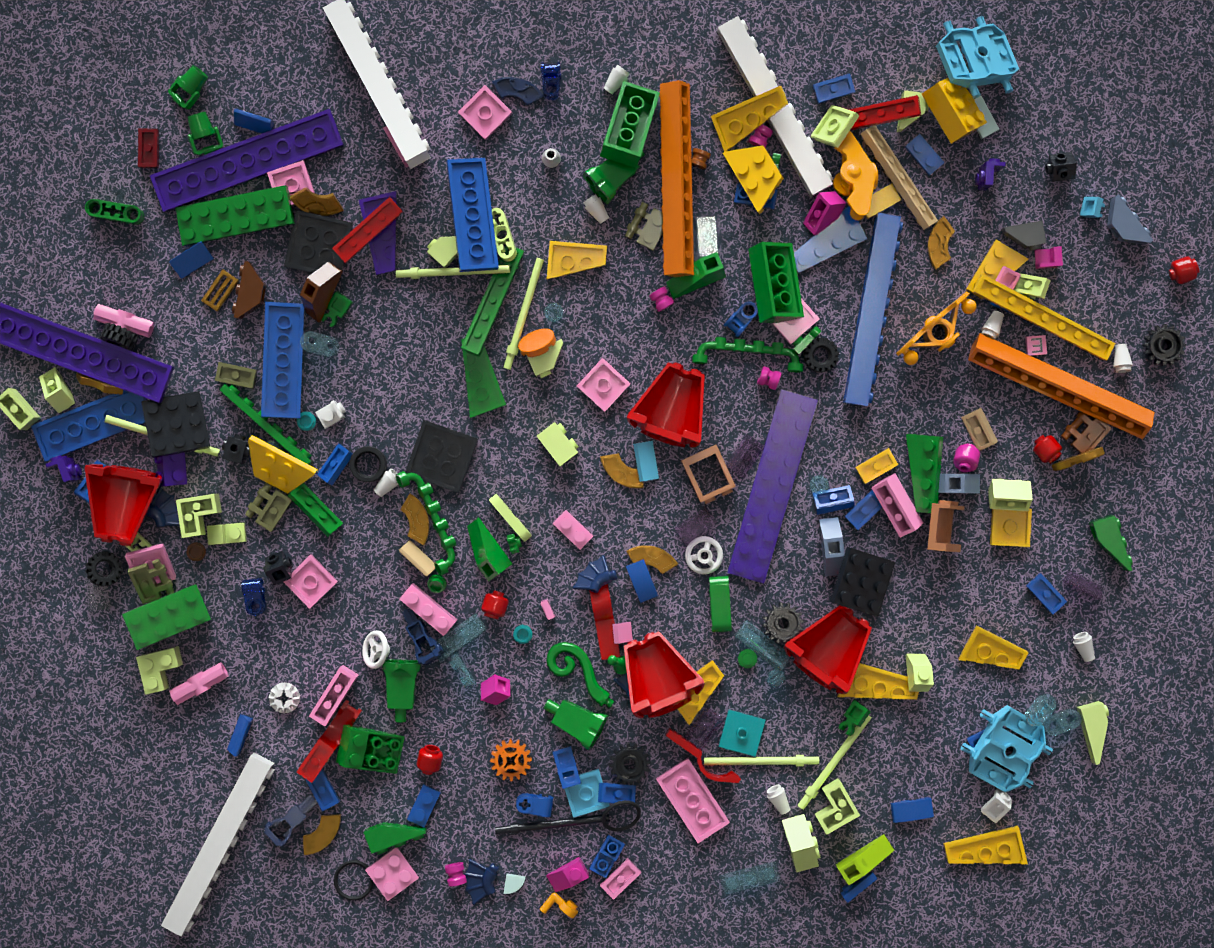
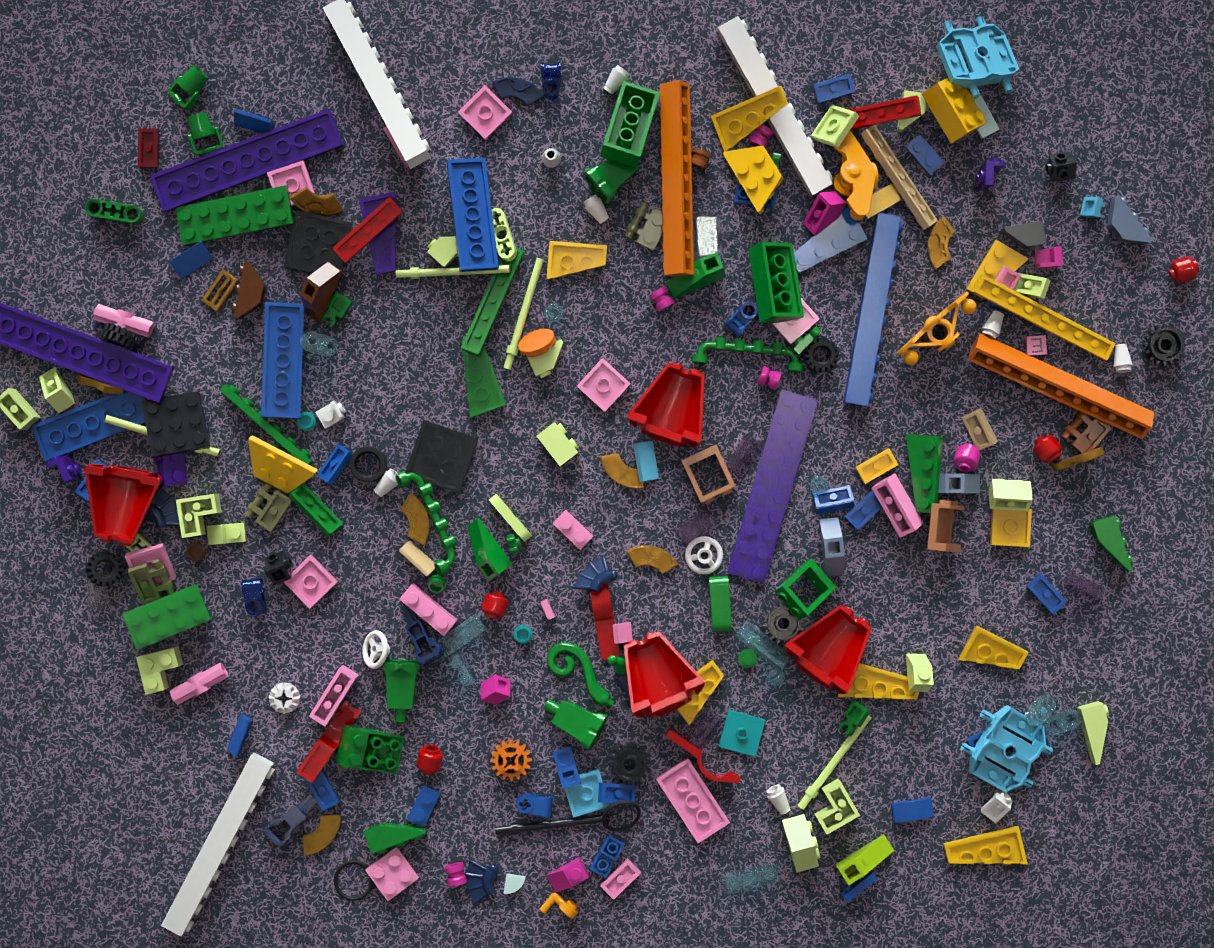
(229, 449): black brick -> none
(236, 375): olive plate -> none
(642, 581): blue slope -> none
(799, 760): yellowish green bar -> none
(816, 577): none -> green window
(862, 581): black plate -> none
(1084, 645): white cone -> none

